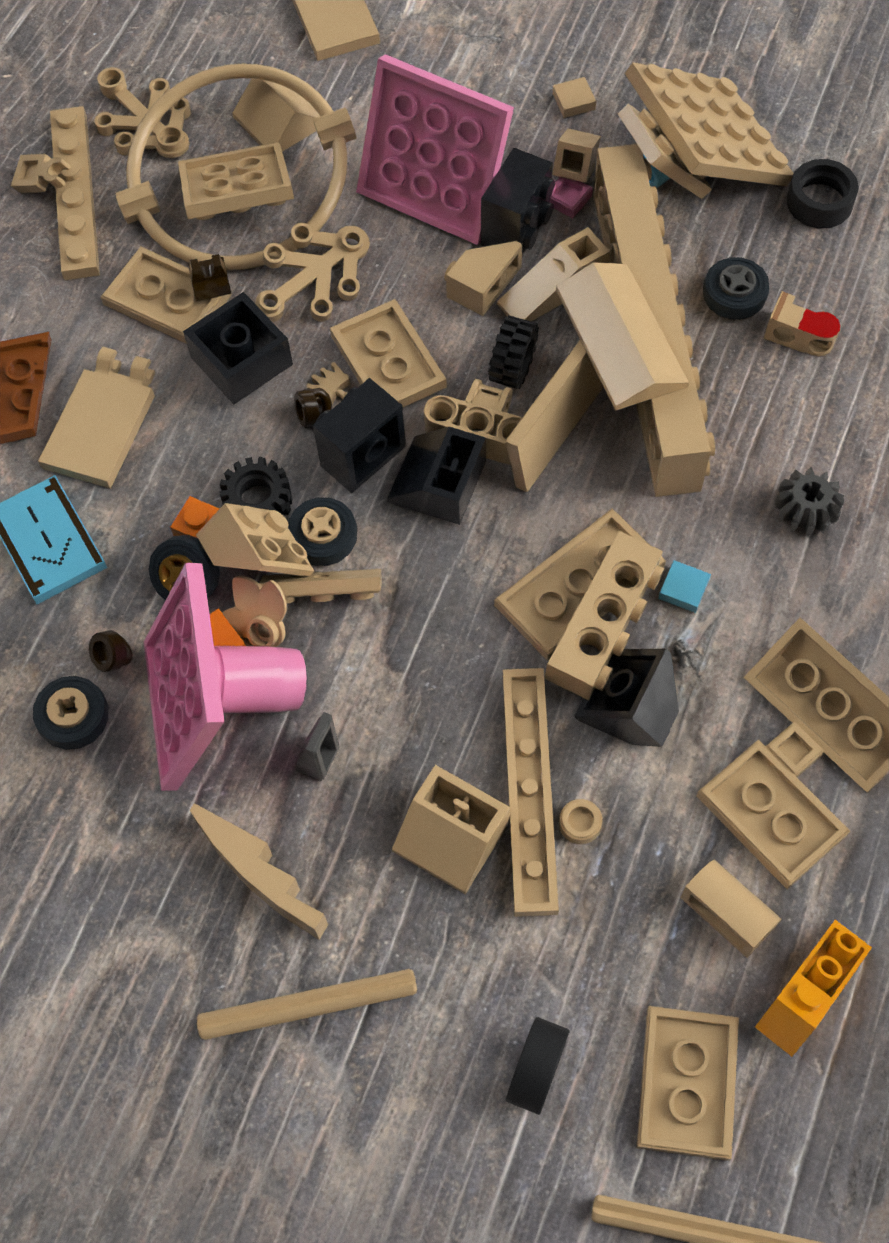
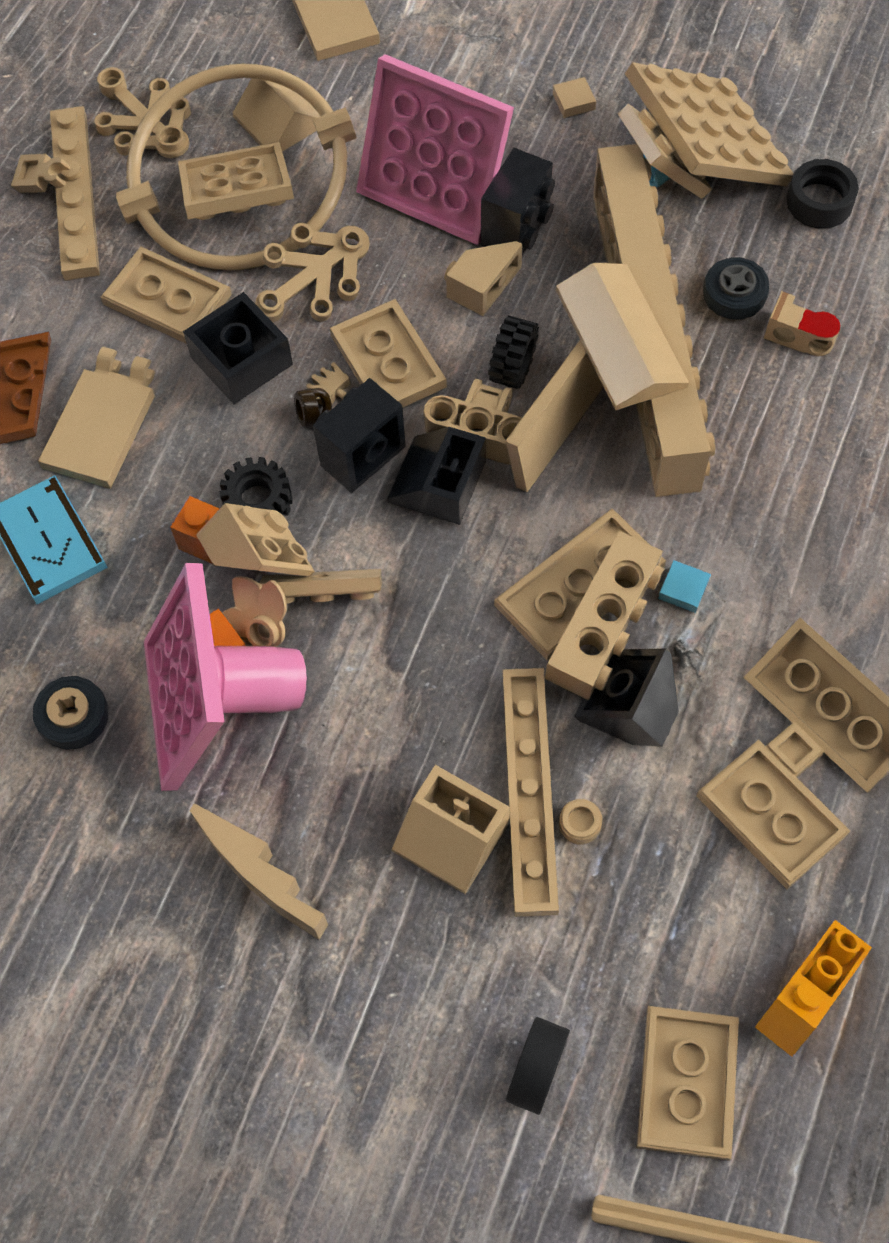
(109, 651): dark brown tile -> none
(170, 559): black wheel -> none
(209, 278): dark brown tile -> none
(306, 1004): tan axle -> none
(318, 749): dark grey slope -> none
(320, 517): black wheel -> none
(536, 290): tan slope -> none
(570, 196): bright pink tile -> none
(576, 155): tan brick -> none
(730, 907): tan brick -> none
(809, 501): dark grey gear -> none

